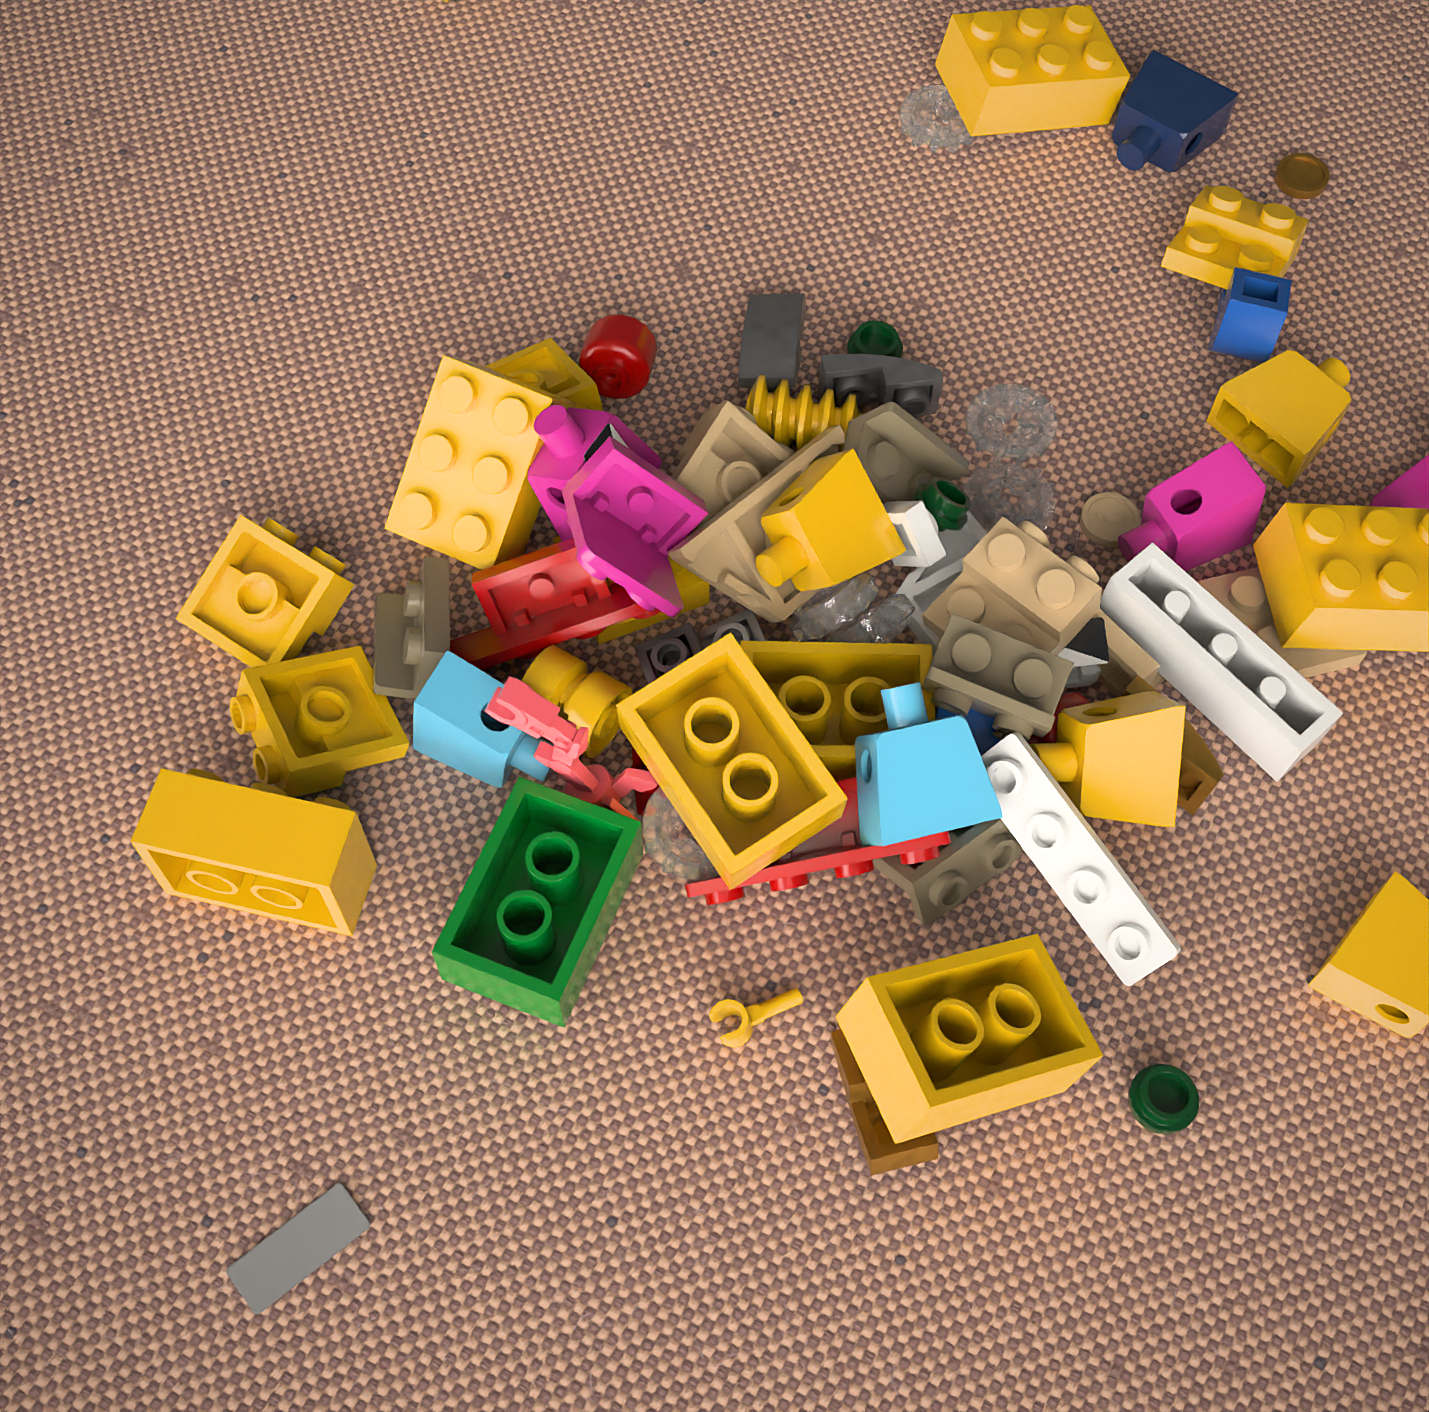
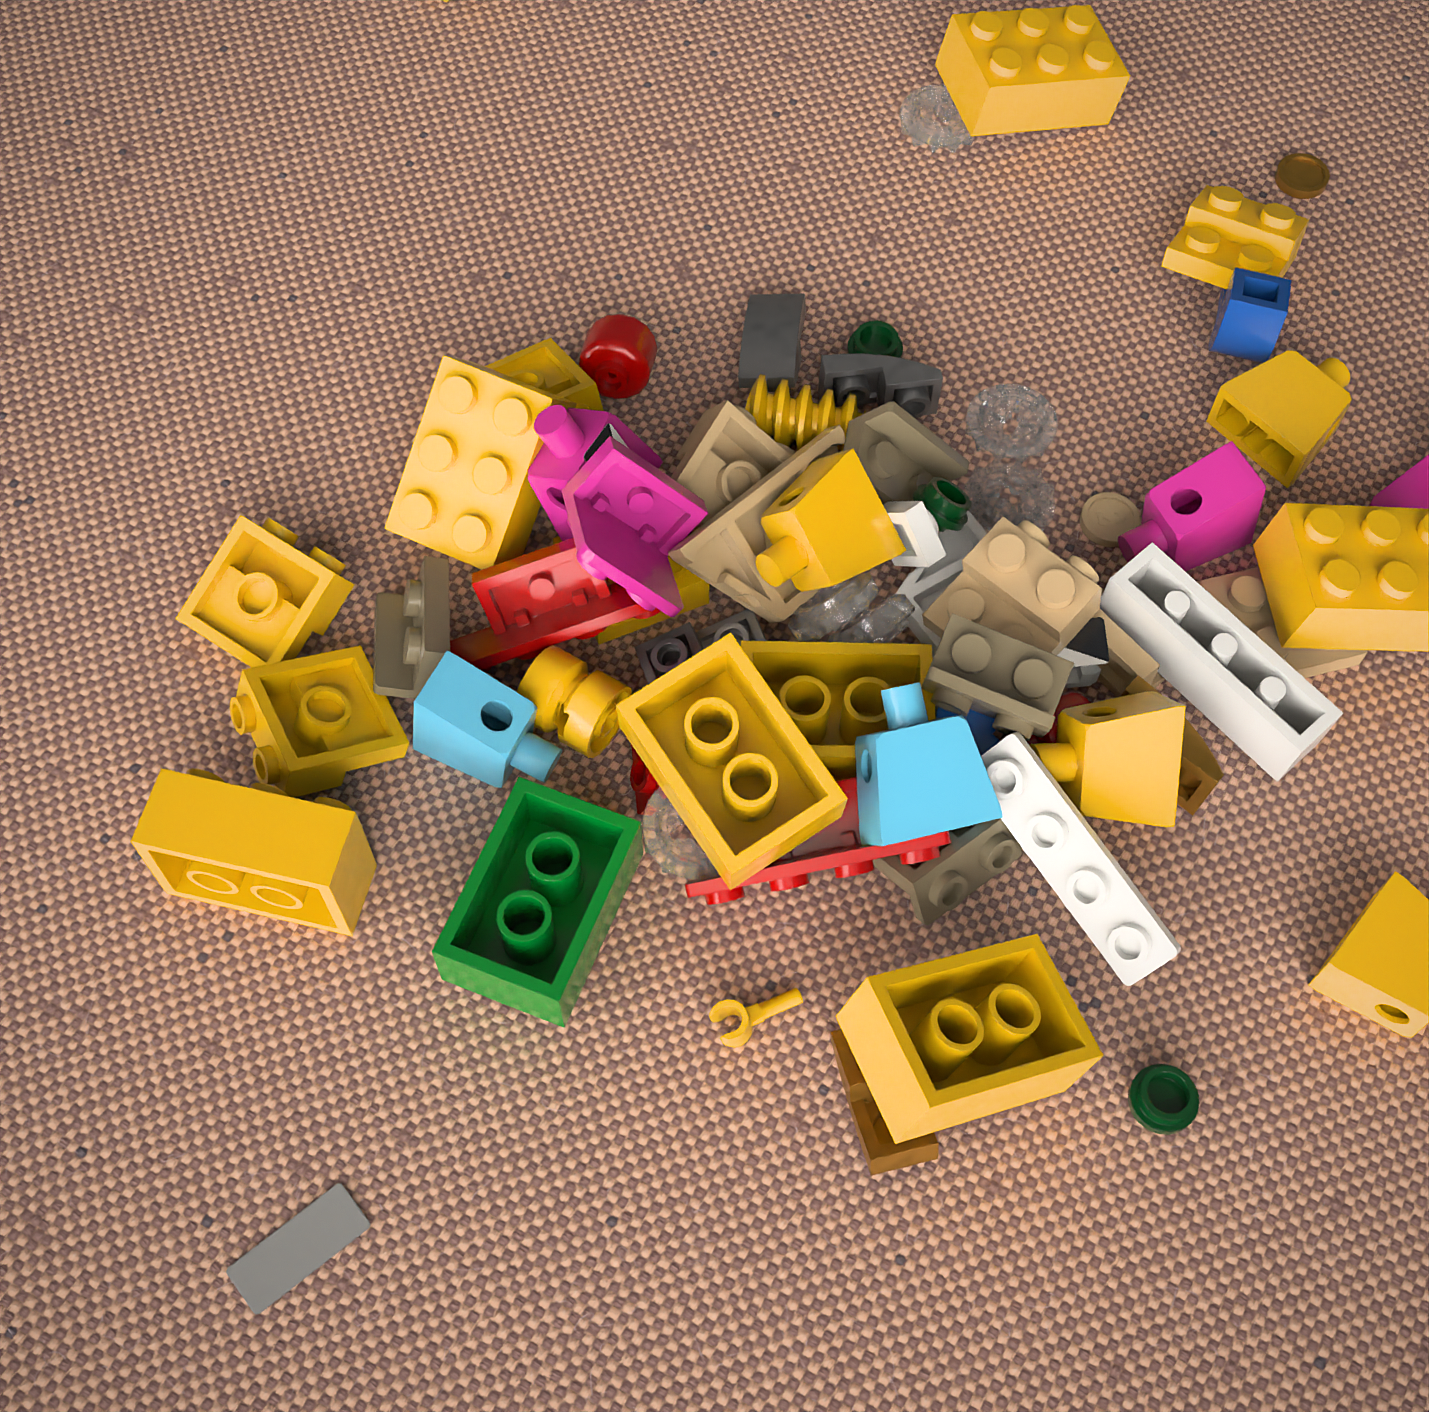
(533, 714): coral piece -> none
(1170, 115): dark blue torso -> none

